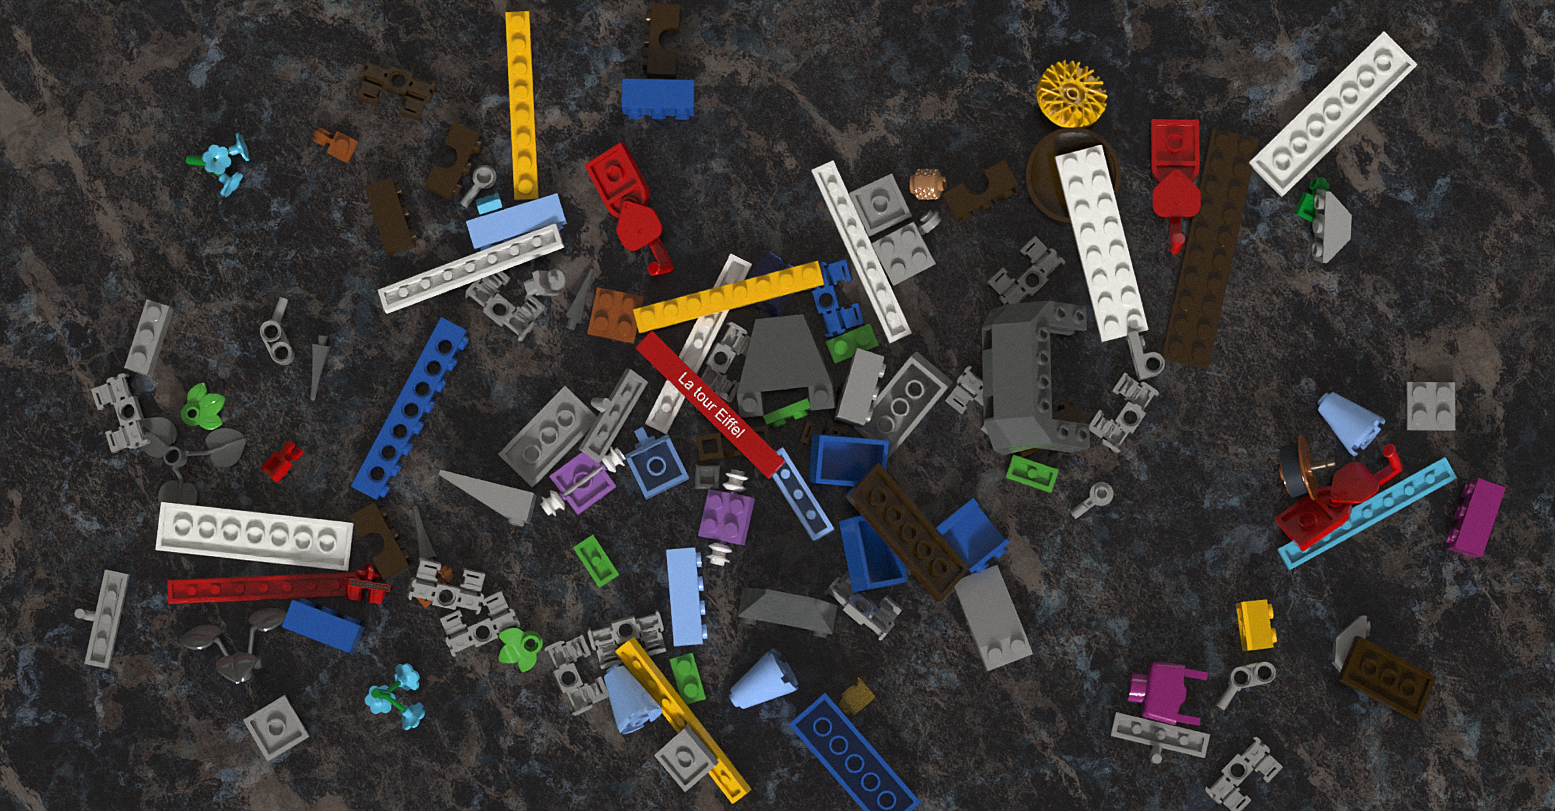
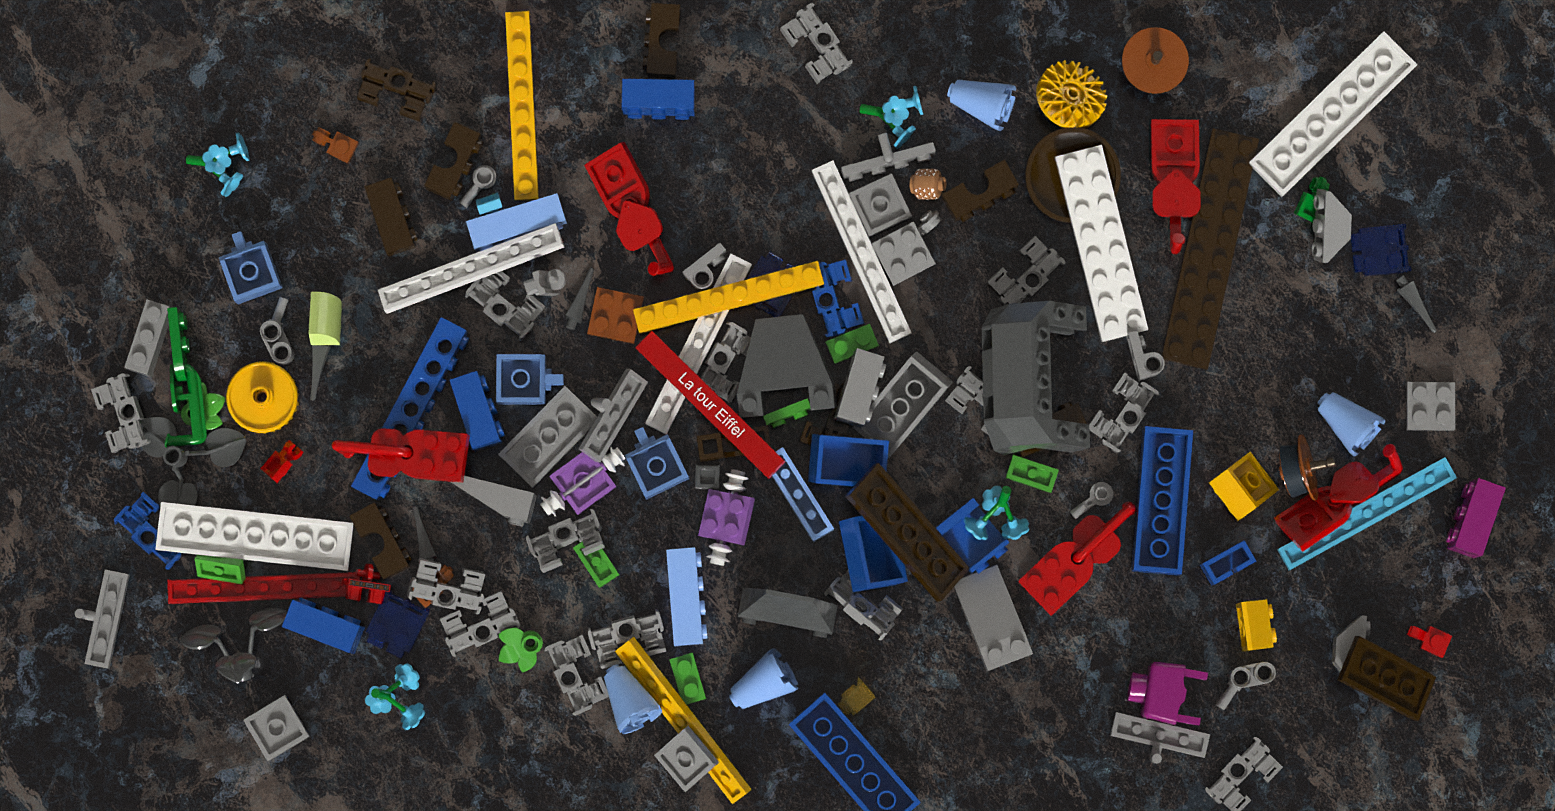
(134, 524): none -> blue piece
(180, 372): none -> green plate
(220, 568): none -> bright green plate
(244, 393): none -> yellow wheel
(249, 270): none -> medium blue hinge
(325, 319): none -> yellowish green brick
(396, 625): none -> clear blue plate
(416, 454): none -> red plate
(477, 410): none -> blue piece
(524, 379): none -> medium blue hinge
(583, 528): none -> light grey piece
(713, 257): none -> light grey plate
(833, 55): none -> light grey piece
(894, 113): none -> medium azure plant
(898, 159): none -> light grey plate
(984, 100): none -> light blue cone
(995, 502): none -> medium azure plant
(1058, 577): none -> red plate
(1155, 60): none -> dark orange piece
(1162, 500): none -> blue brick
(1234, 558): none -> blue piece
(1244, 486): none -> yellow slope
(1380, 250): none -> clear blue plate
(1411, 295): none -> dark grey piece
(1432, 640): none -> red plate

